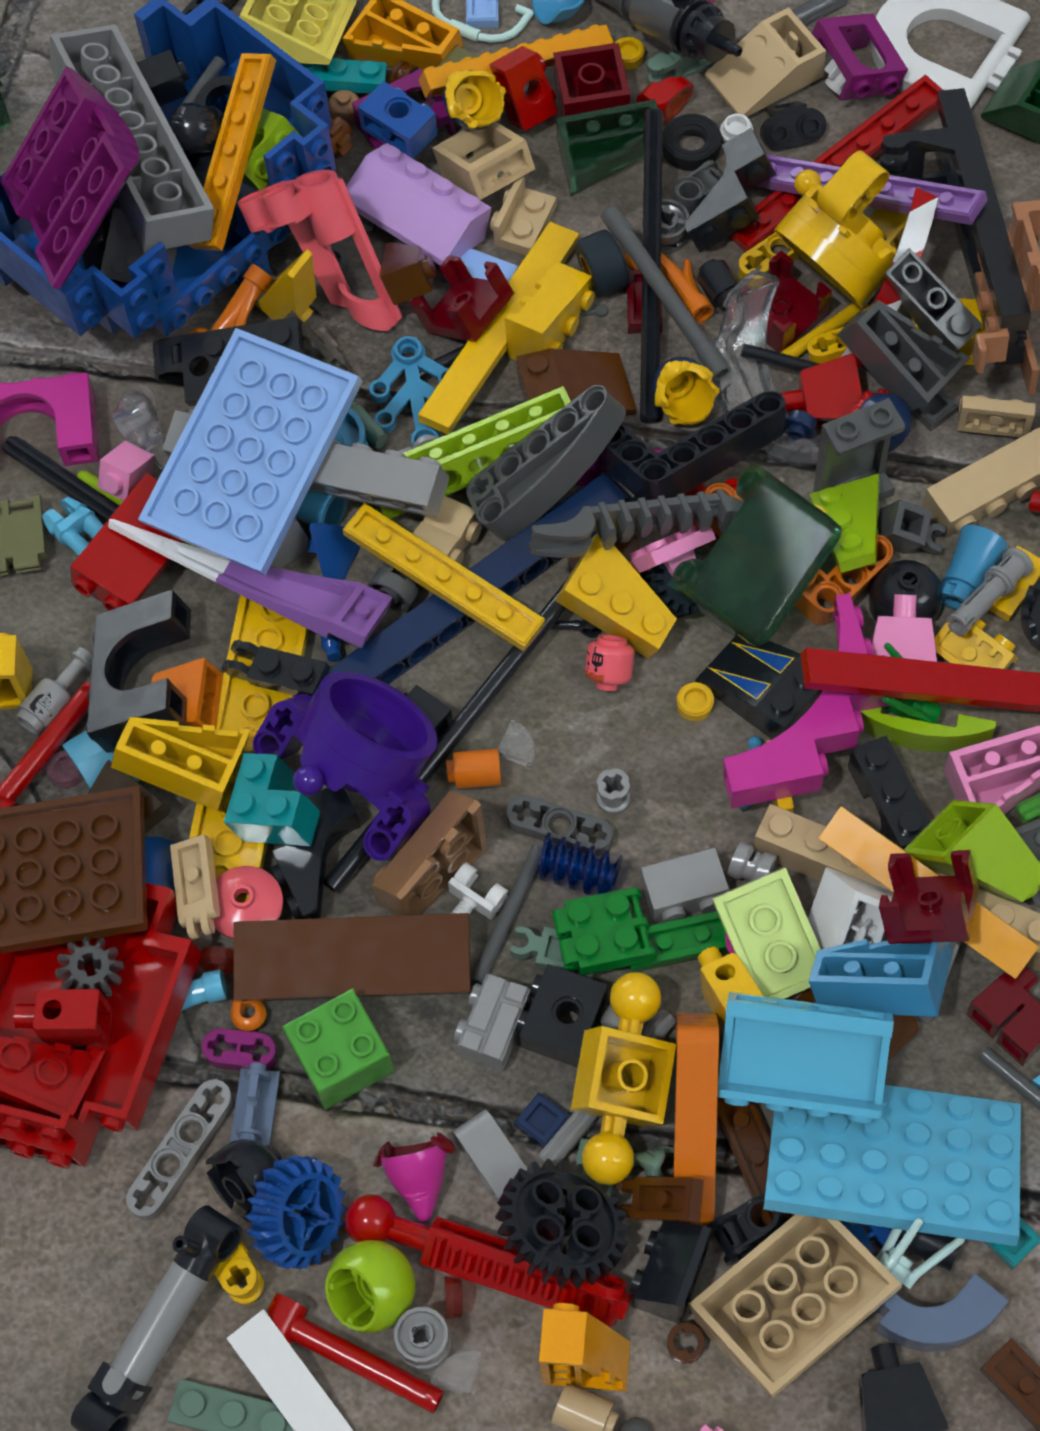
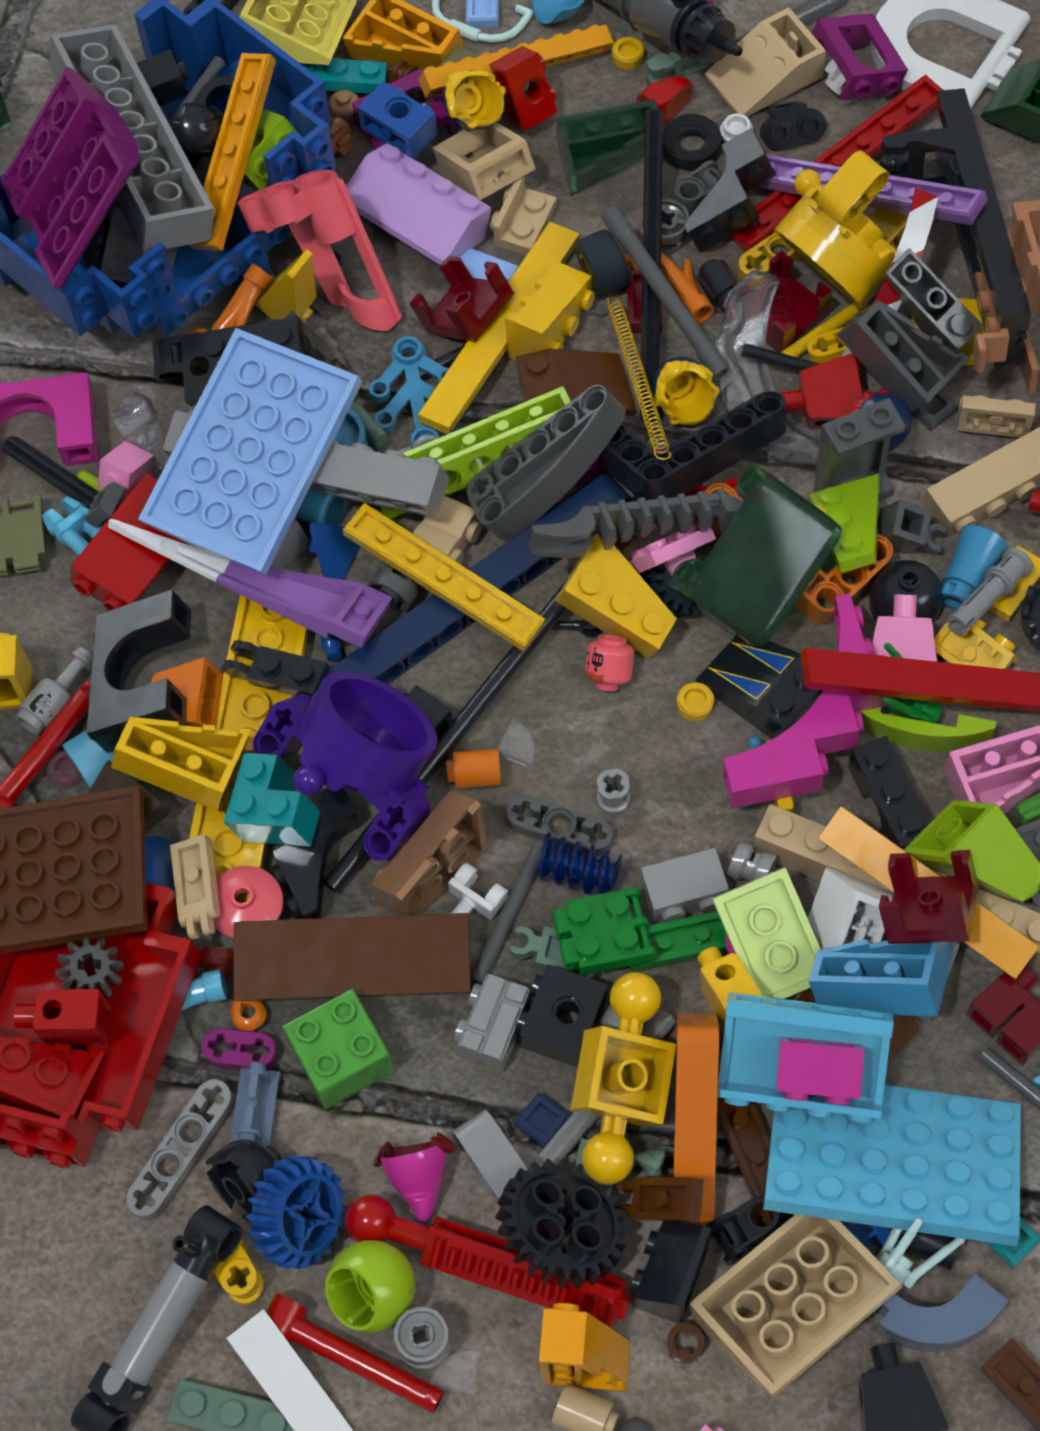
(104, 504): none -> dark grey tile
(406, 272): reddish brown slope -> none
(452, 1297): clear red tile -> none
(590, 79): dark red brick -> none
(643, 375): none -> yellow piece
(800, 425): dark blue plate -> none
(819, 1069): none -> dark pink brick

